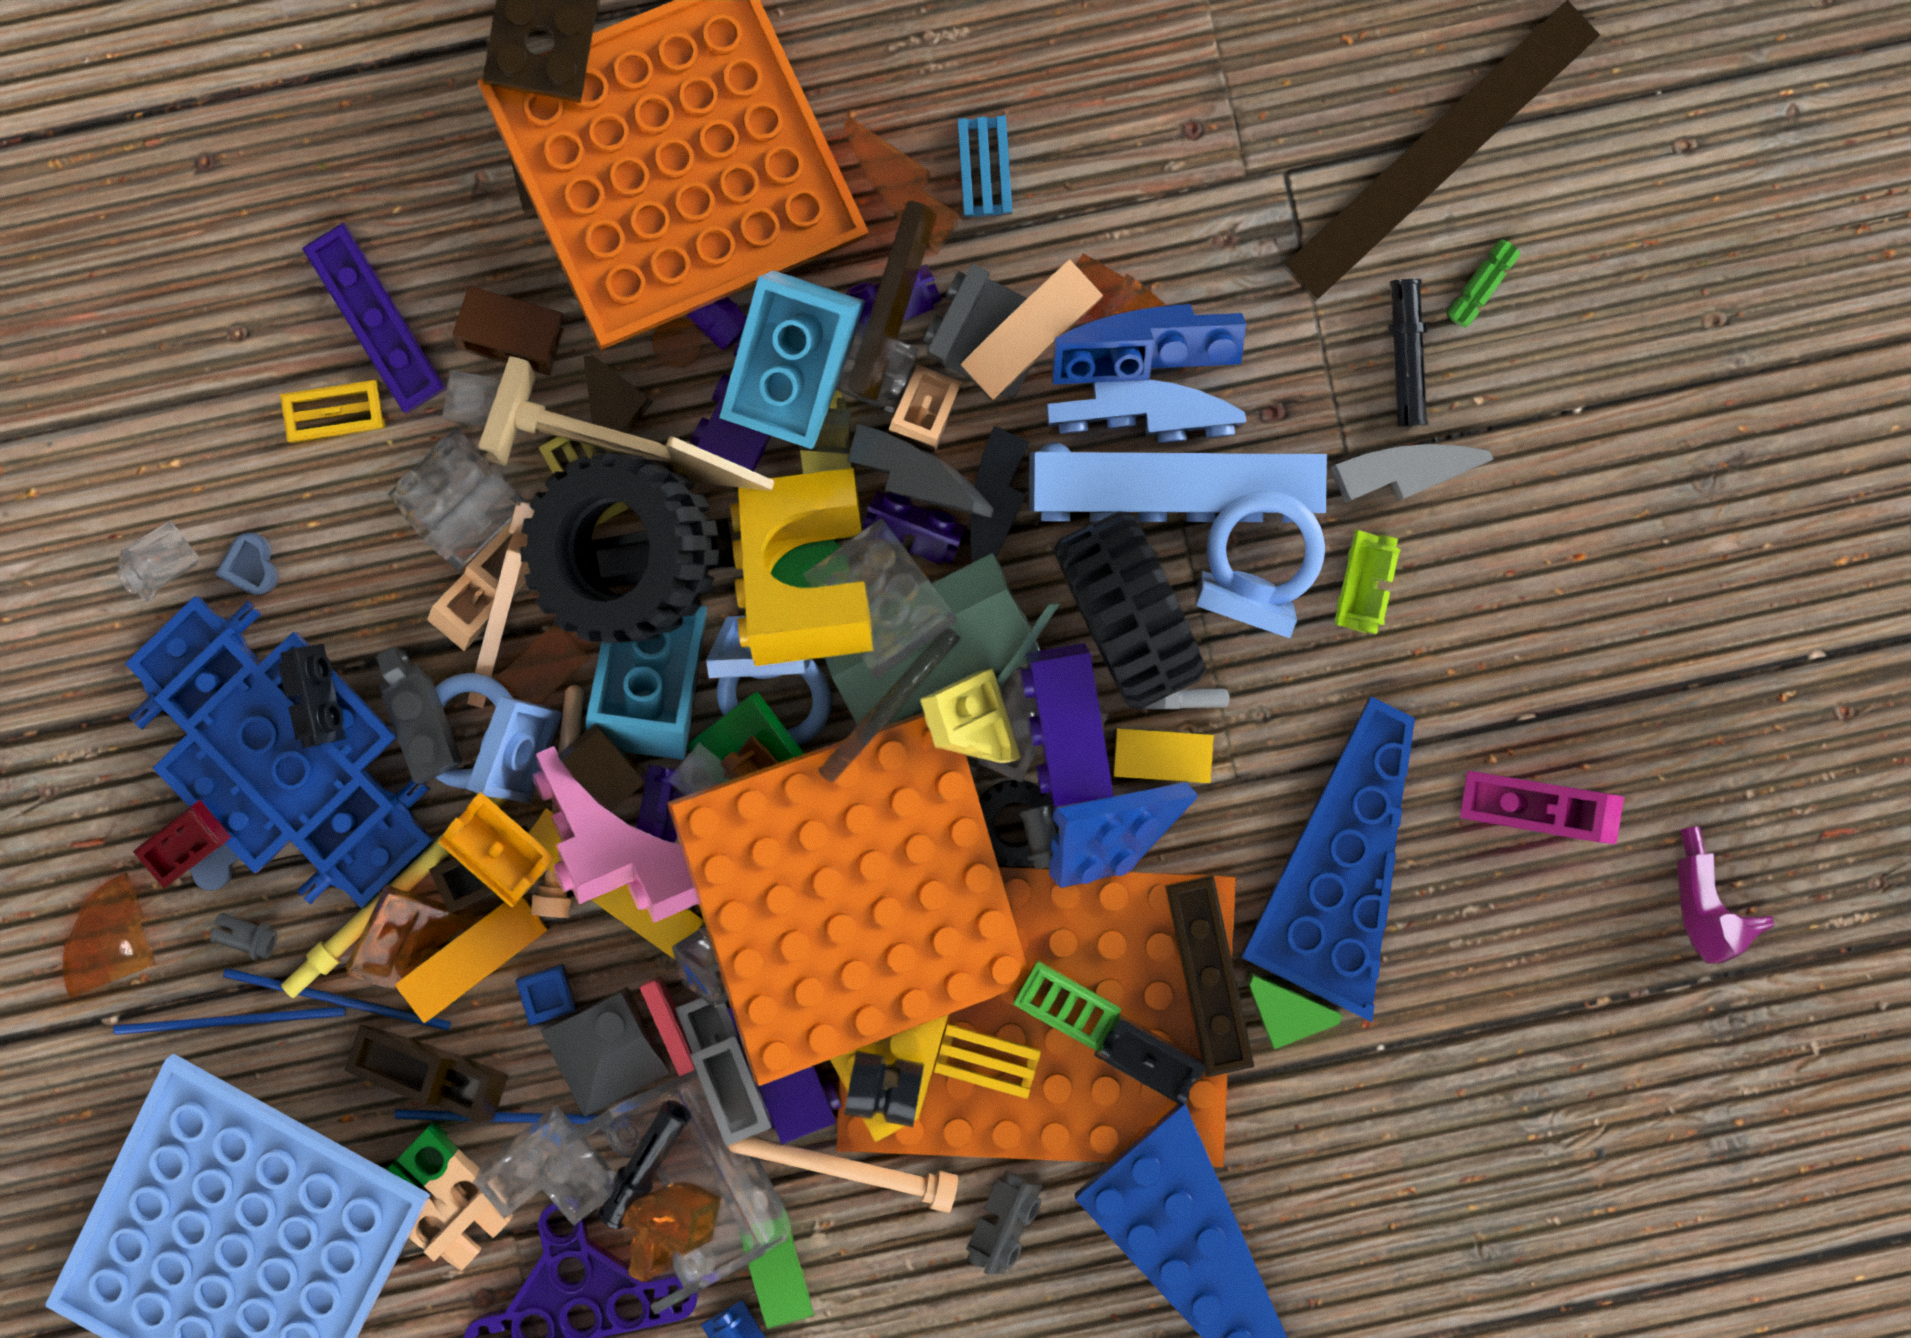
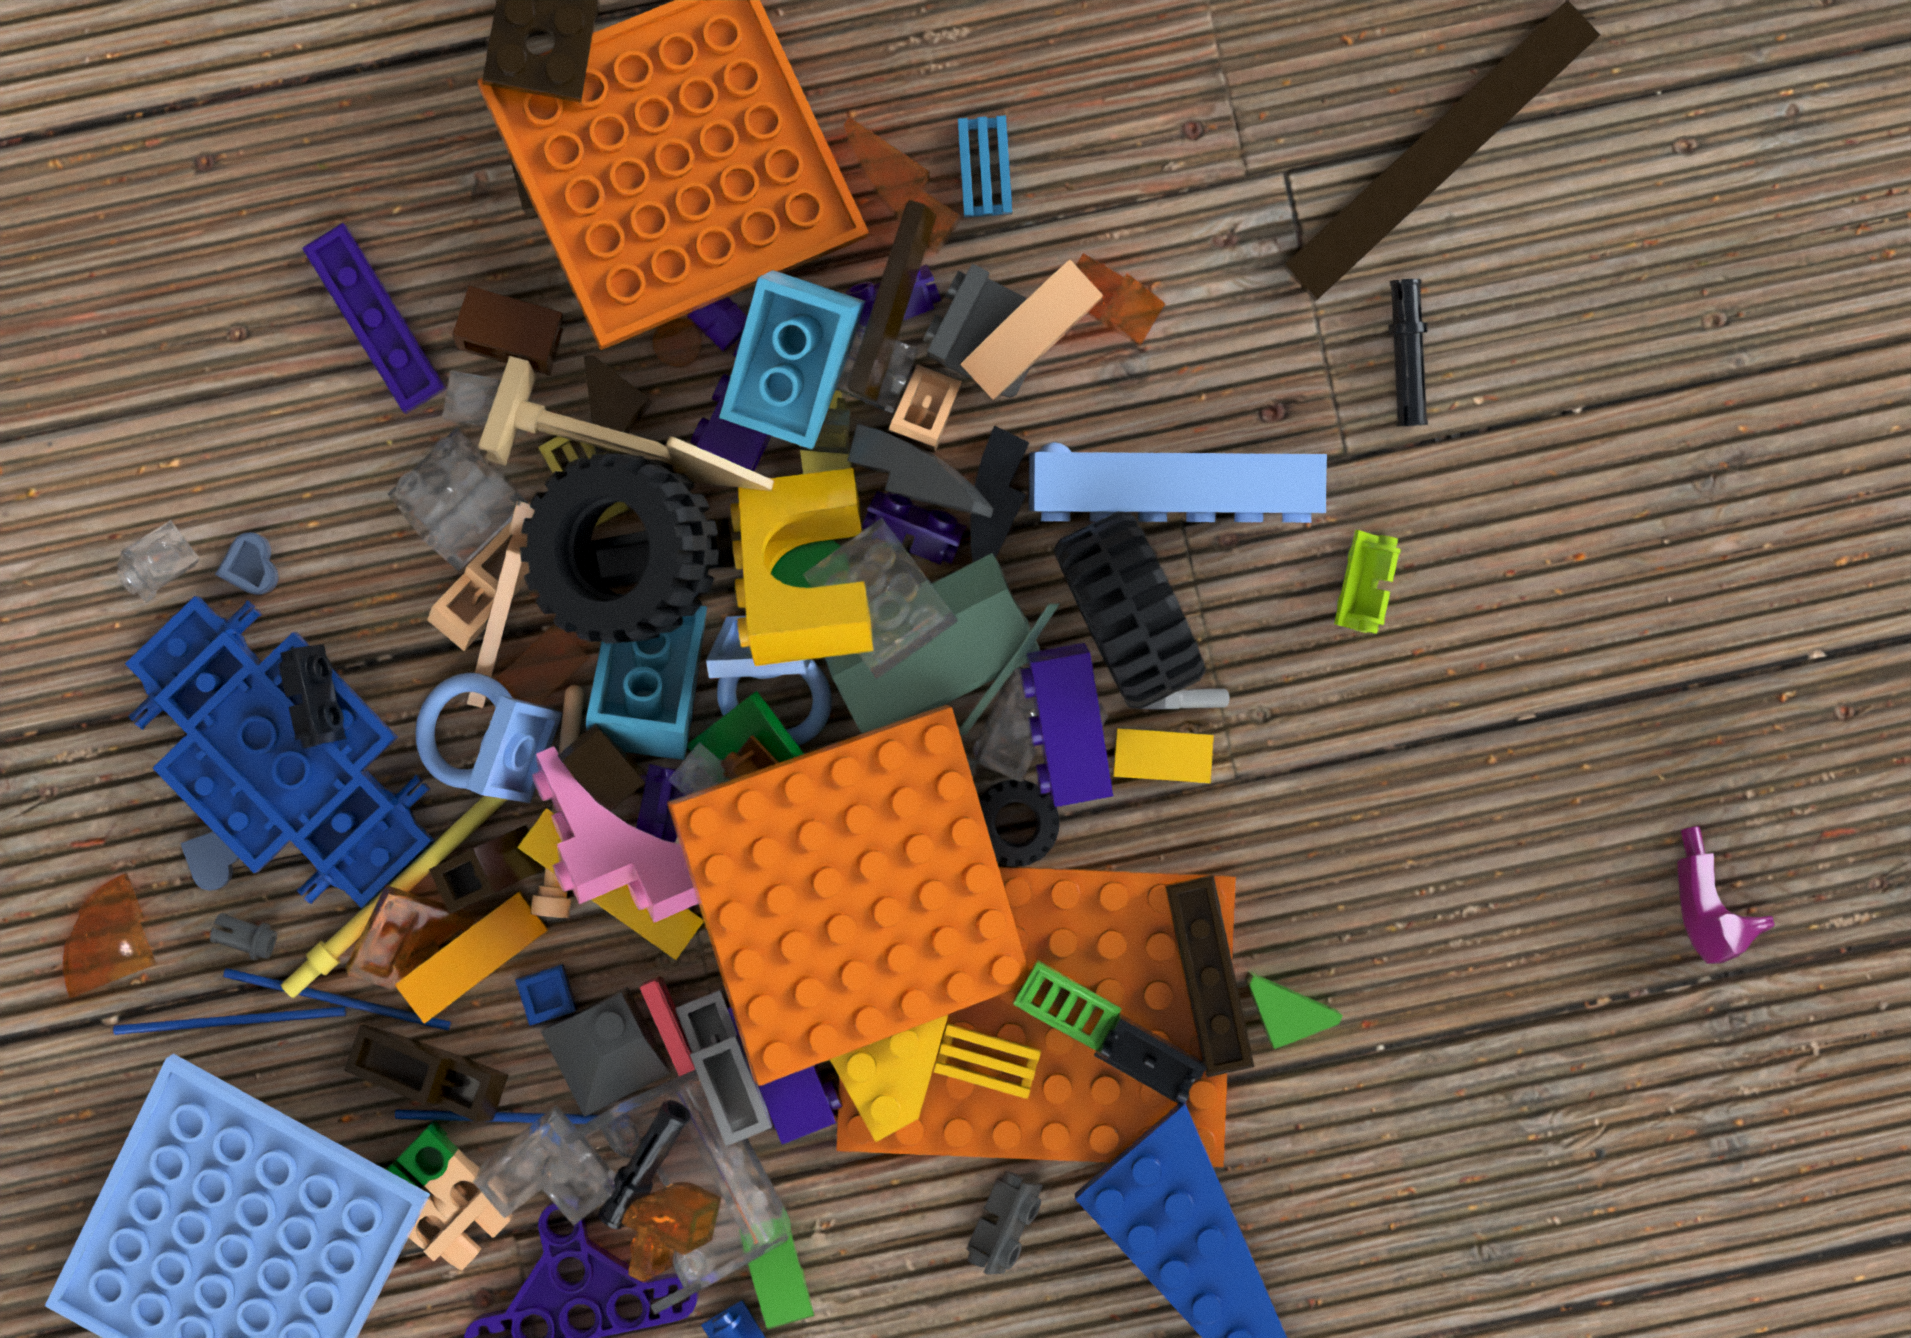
(182, 844): dark red plate -> none
(373, 406): yellow tile -> none
(417, 717): dark grey hinge -> none
(496, 849): light orange hinge -> none
(699, 967): clear brick -> none
(888, 705): clear smoke bar -> none
(901, 1091): black wheel -> none
(934, 1189): light nougat piece -> none
(971, 719): light yellow wing -> none
(1039, 831): dark grey pin -> none
(1113, 832): blue wing -> none
(1135, 341): blue slope -> none
(1166, 408): light blue slope -> none
(1247, 595): light blue tile -> none
(1335, 889): blue wing -> none
(1405, 469): light grey slope -> none
(1483, 283): bright green axle -> none
(1542, 807): dark pink slope -> none

